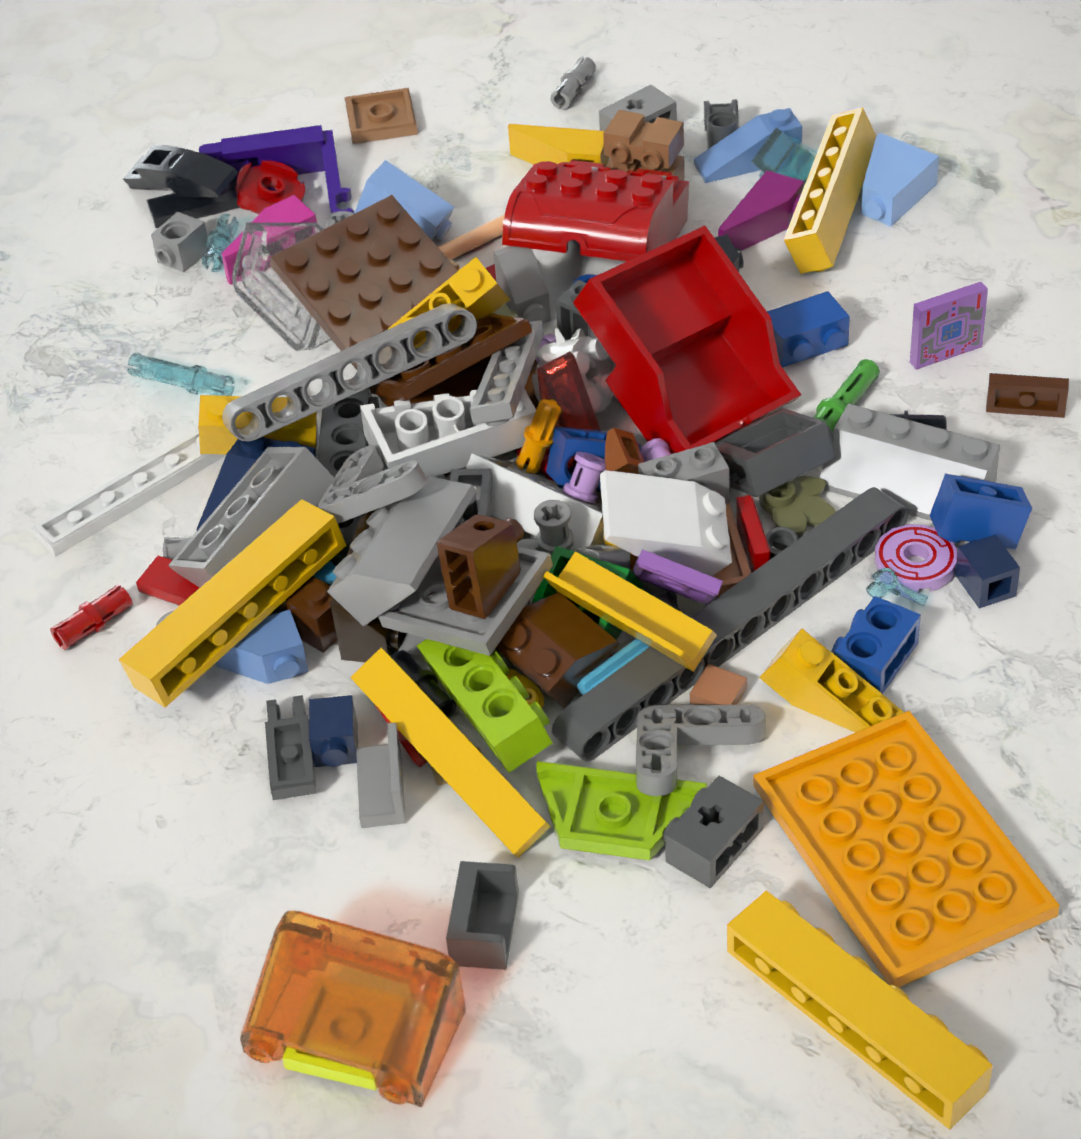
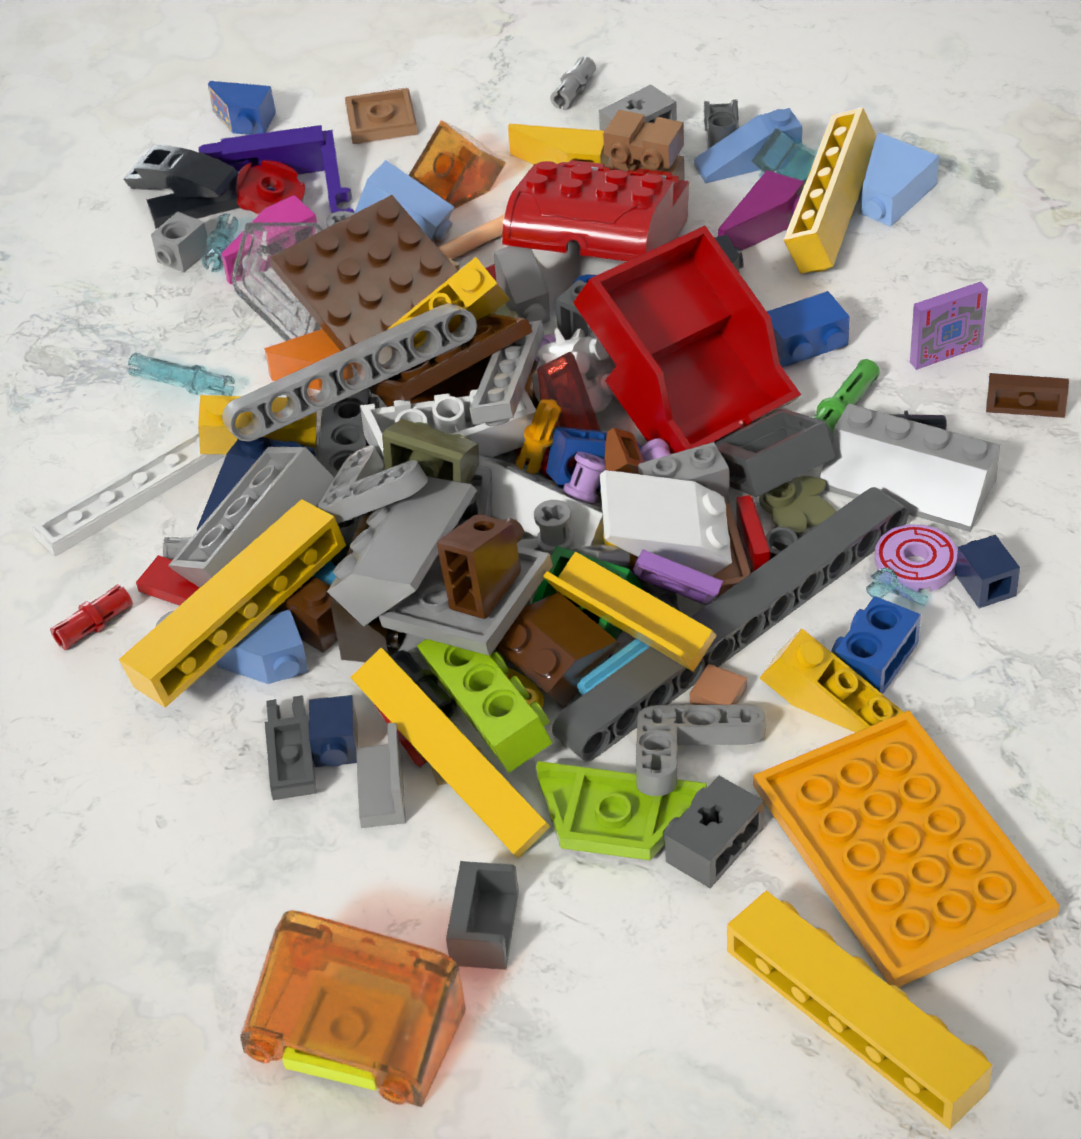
(242, 106): none -> blue slope
(301, 352): none -> orange slope
(436, 451): none -> olive slope
(456, 165): none -> clear orange slope
(978, 509): blue brick -> none

